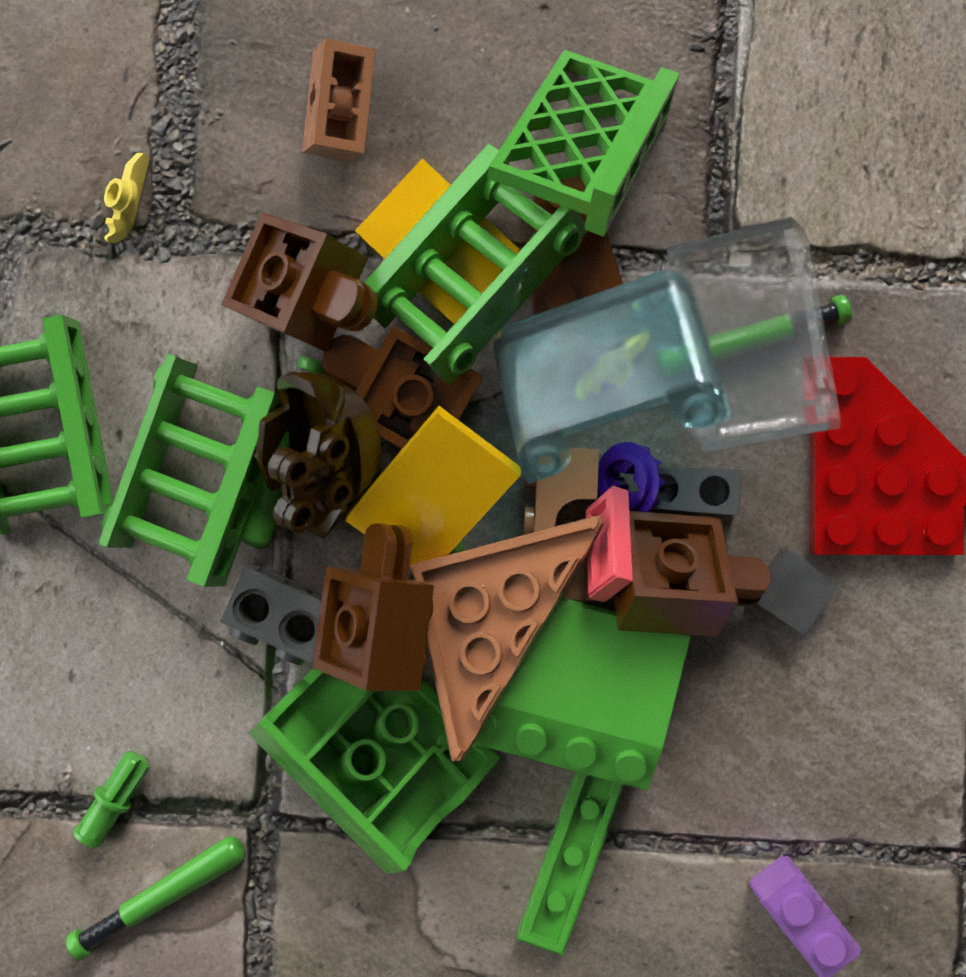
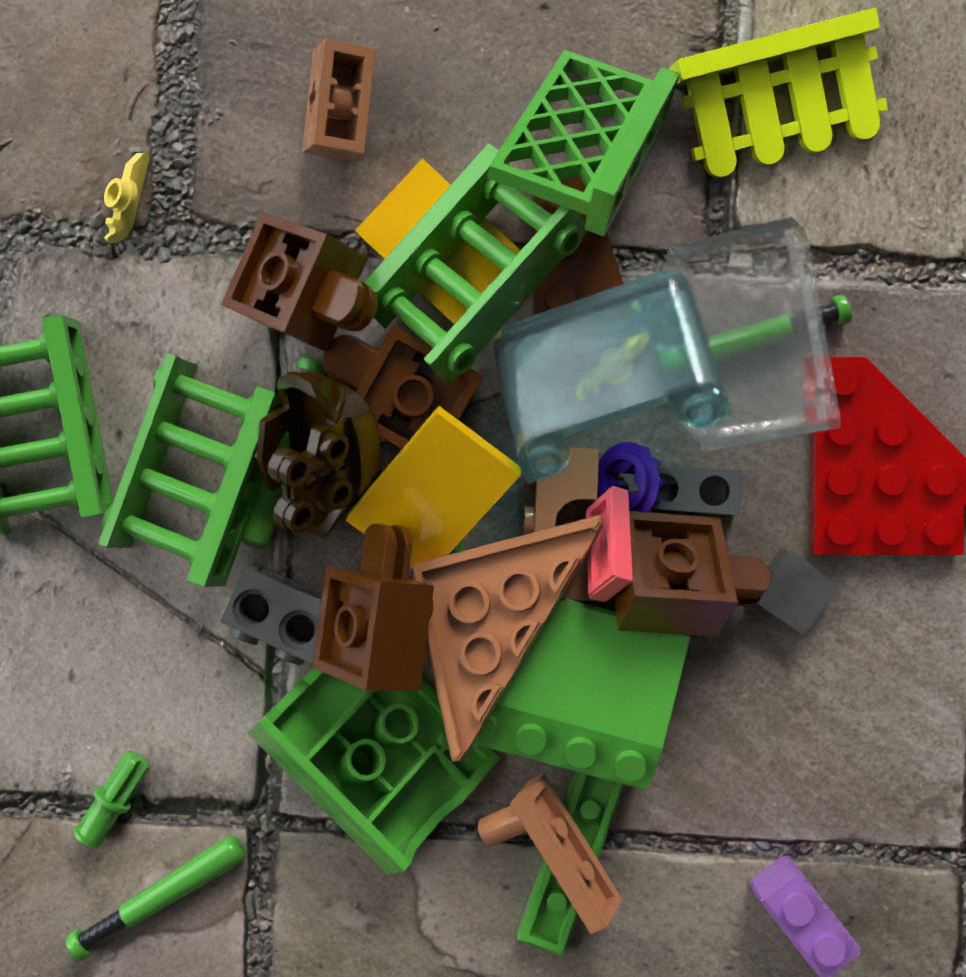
(560, 842): none -> nougat piece
(805, 86): none -> neon yellow fence

